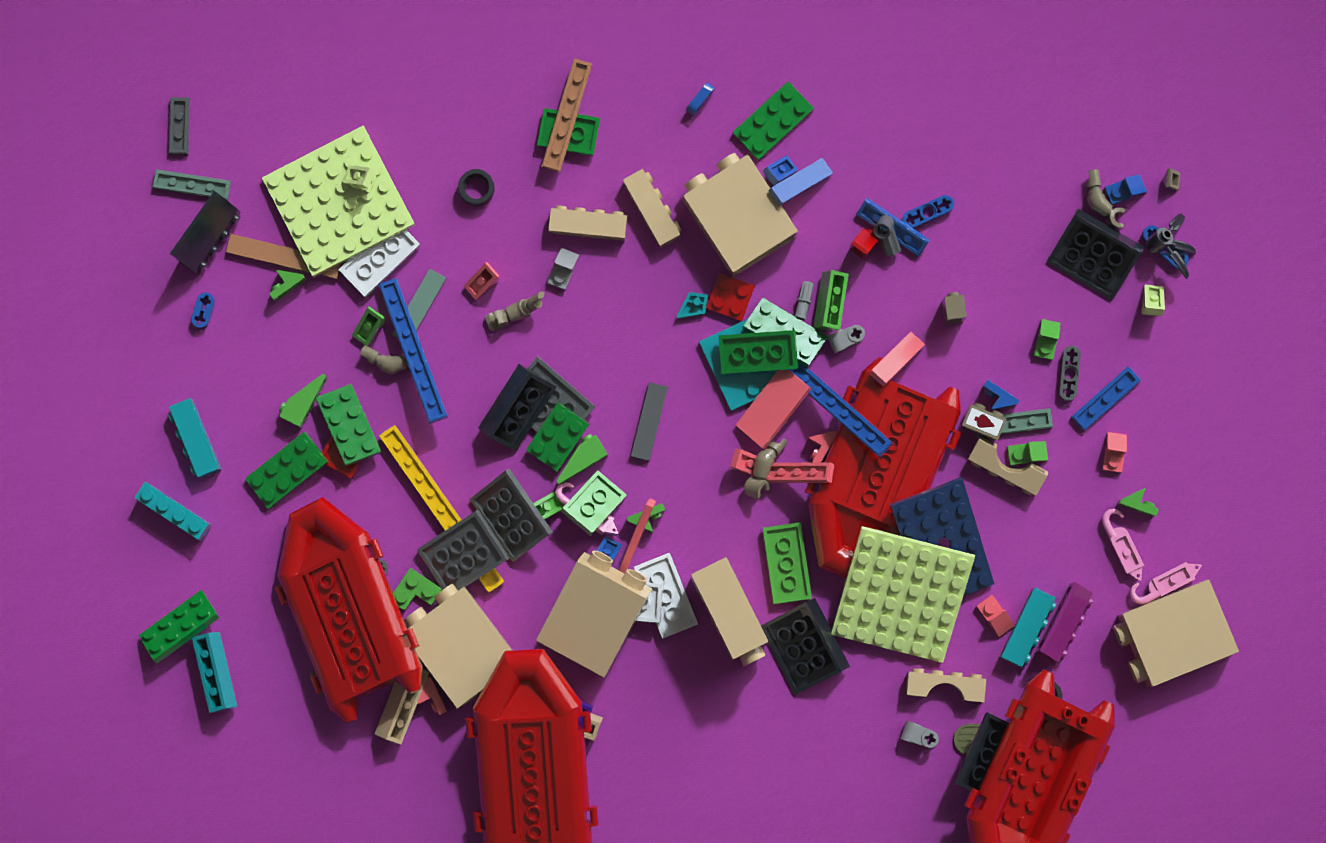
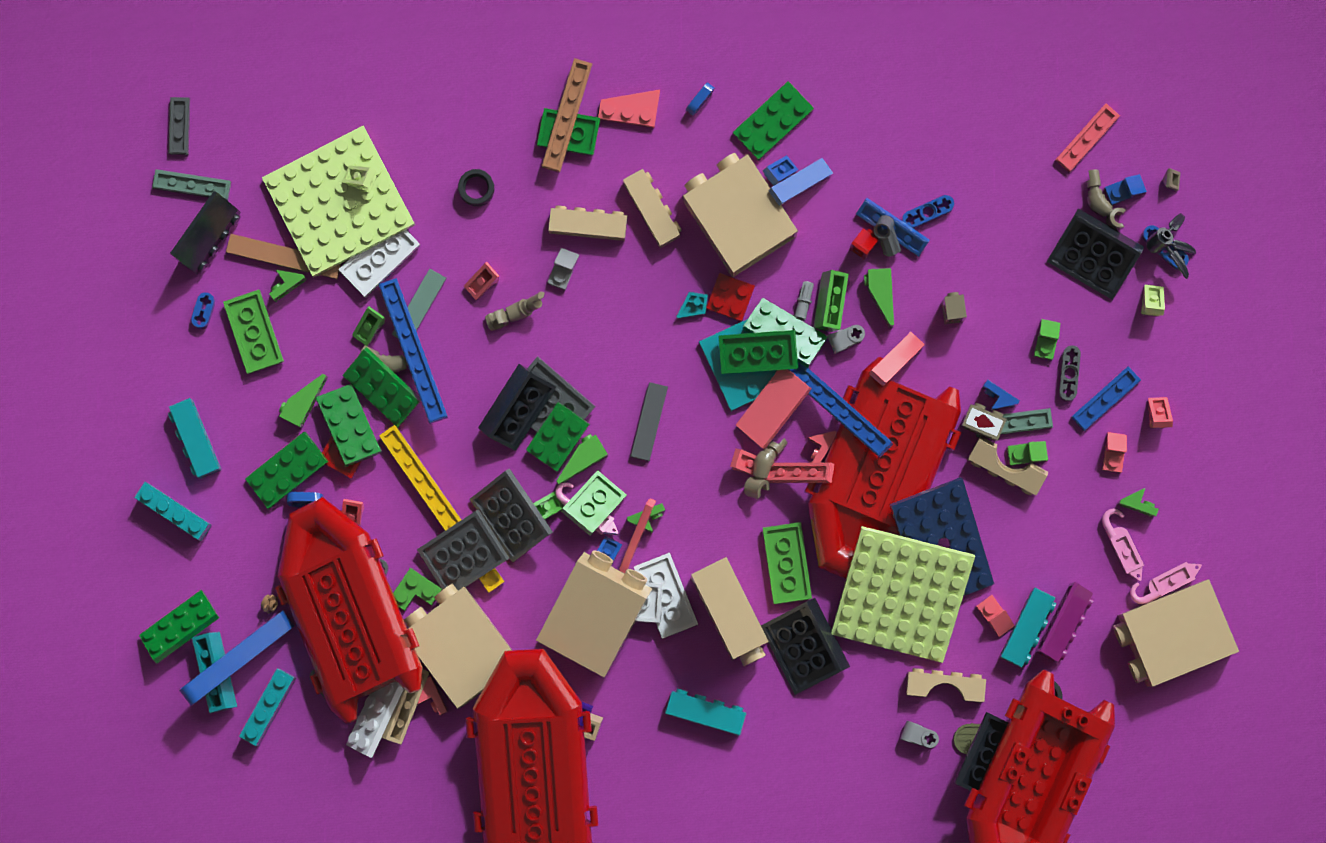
(236, 658): none -> blue beam
(253, 331): none -> bright green plate
(267, 707): none -> teal brick
(269, 603): none -> medium nougat plate
(300, 499): none -> blue beam
(353, 510): none -> coral slope
(374, 719): none -> white plate
(382, 387): none -> green plate
(631, 109): none -> coral wing
(705, 712): none -> teal brick
(880, 288): none -> bright green slope
(1087, 137): none -> coral tile
(1159, 413): none -> coral slope

